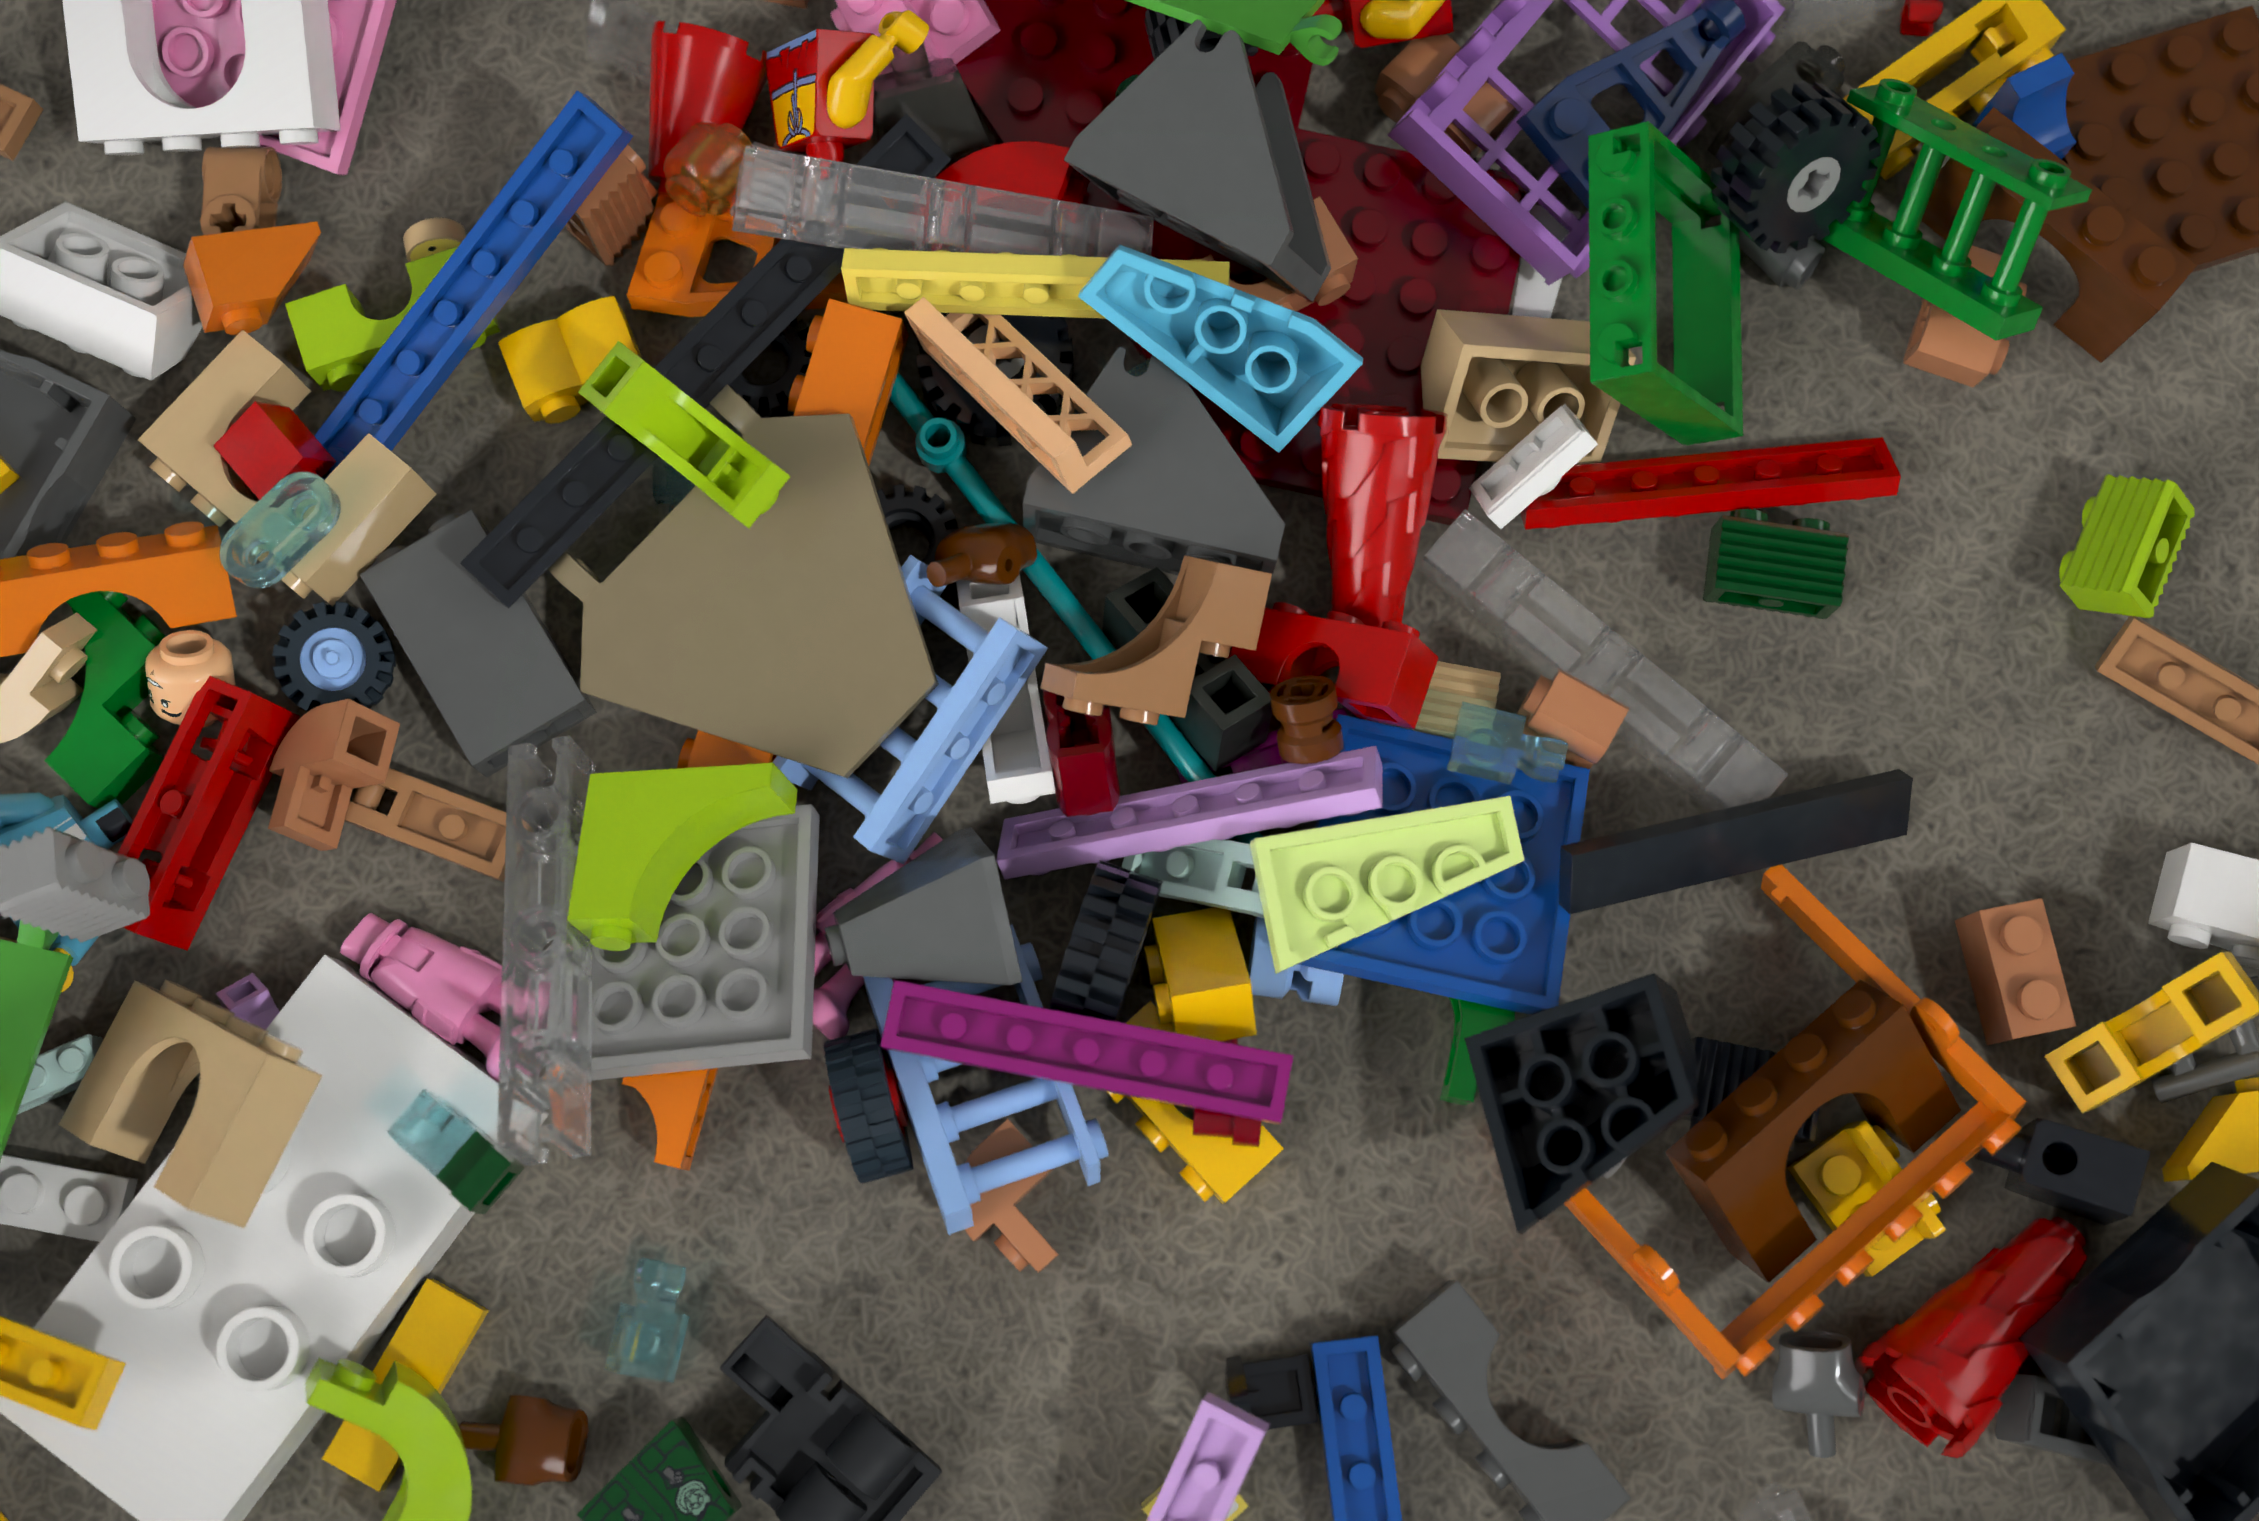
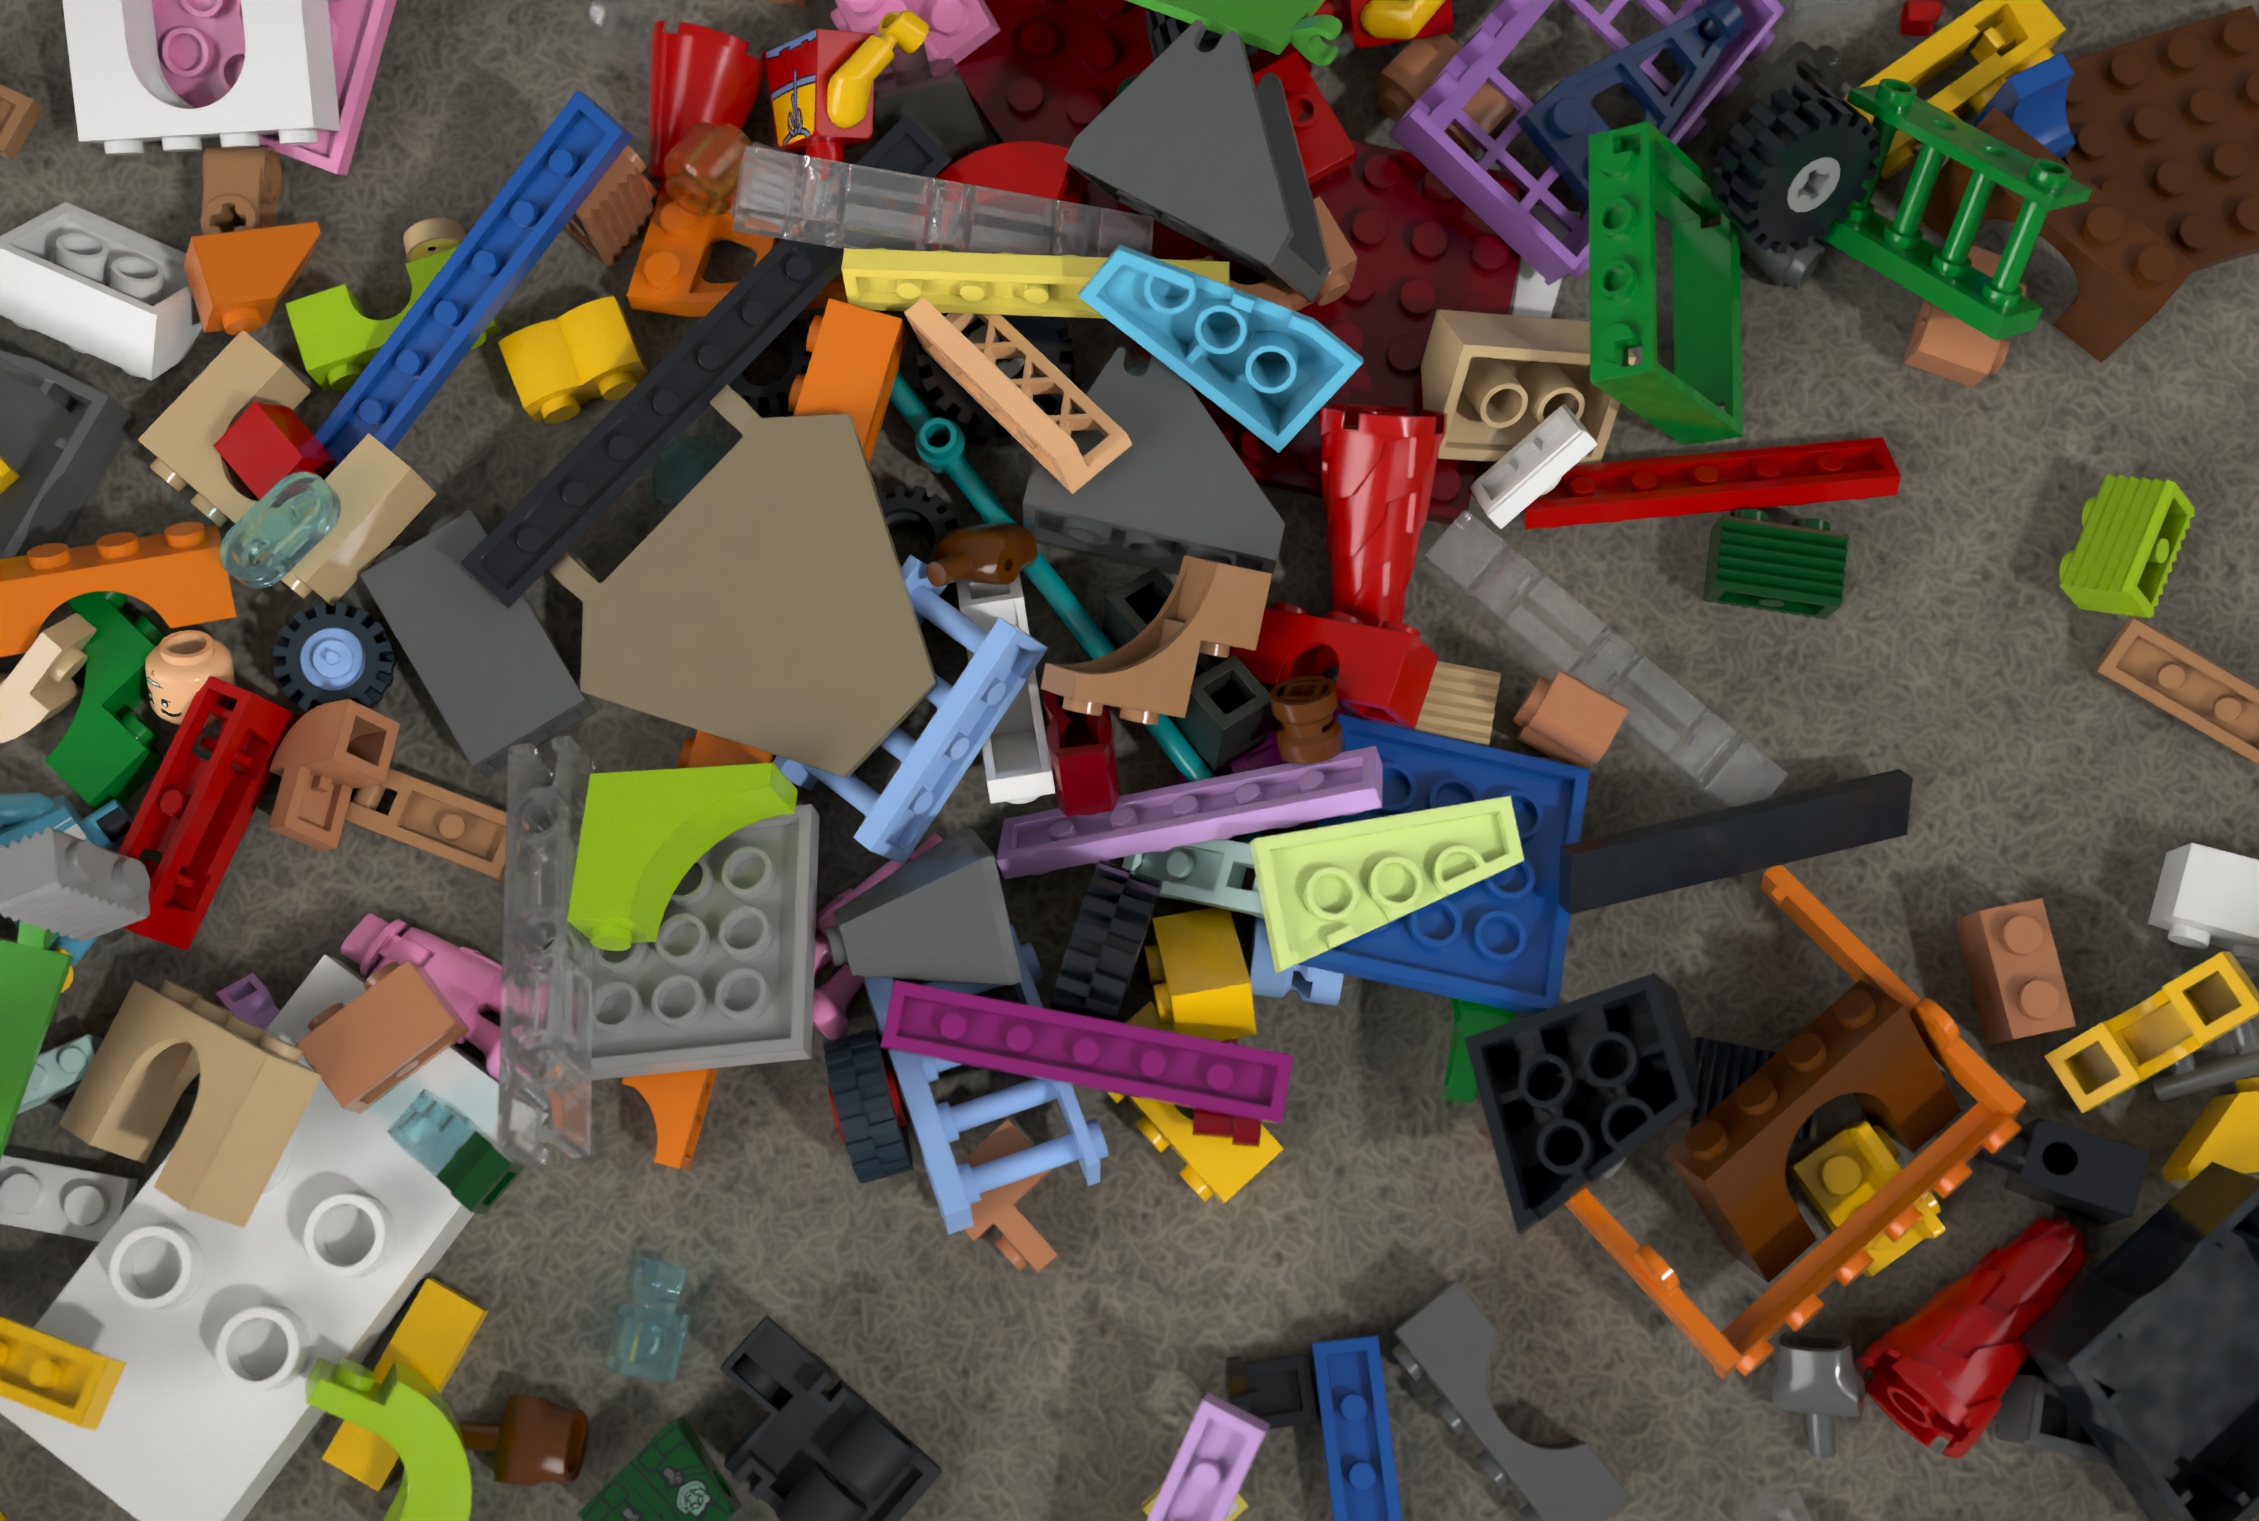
(381, 1035): none -> nougat brick
(684, 435): lime arch -> none
(1317, 129): none -> red plate
(1493, 745): clear light blue plate -> none

